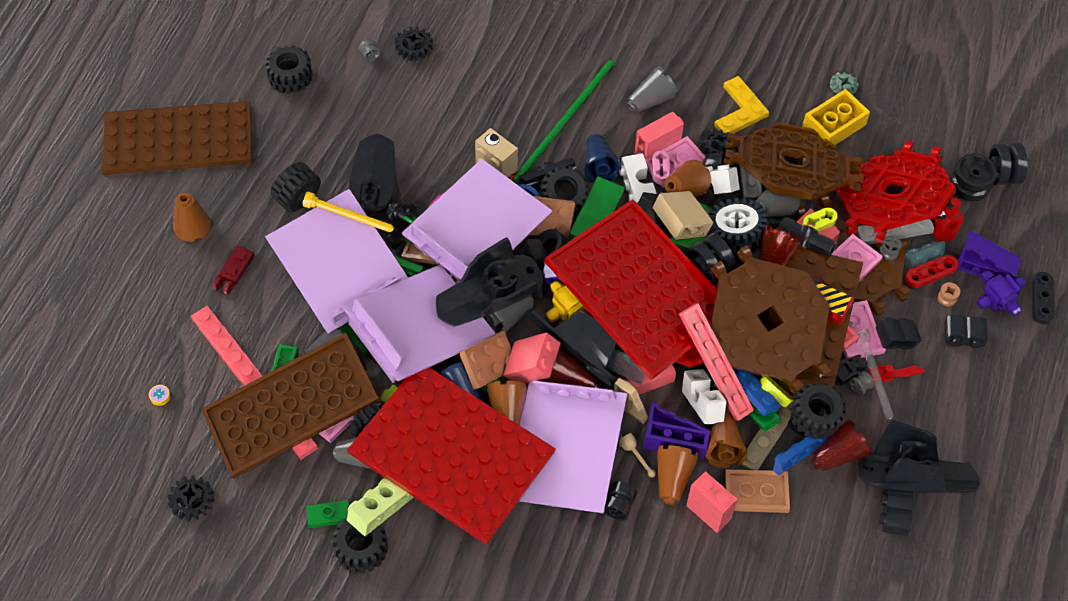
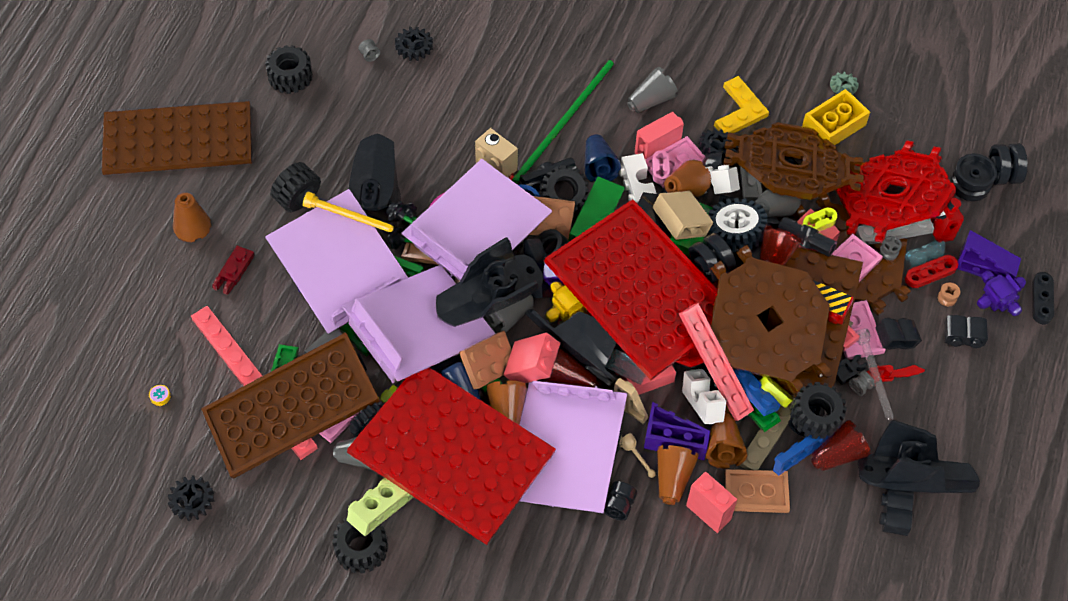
(327, 513): green plate -> none

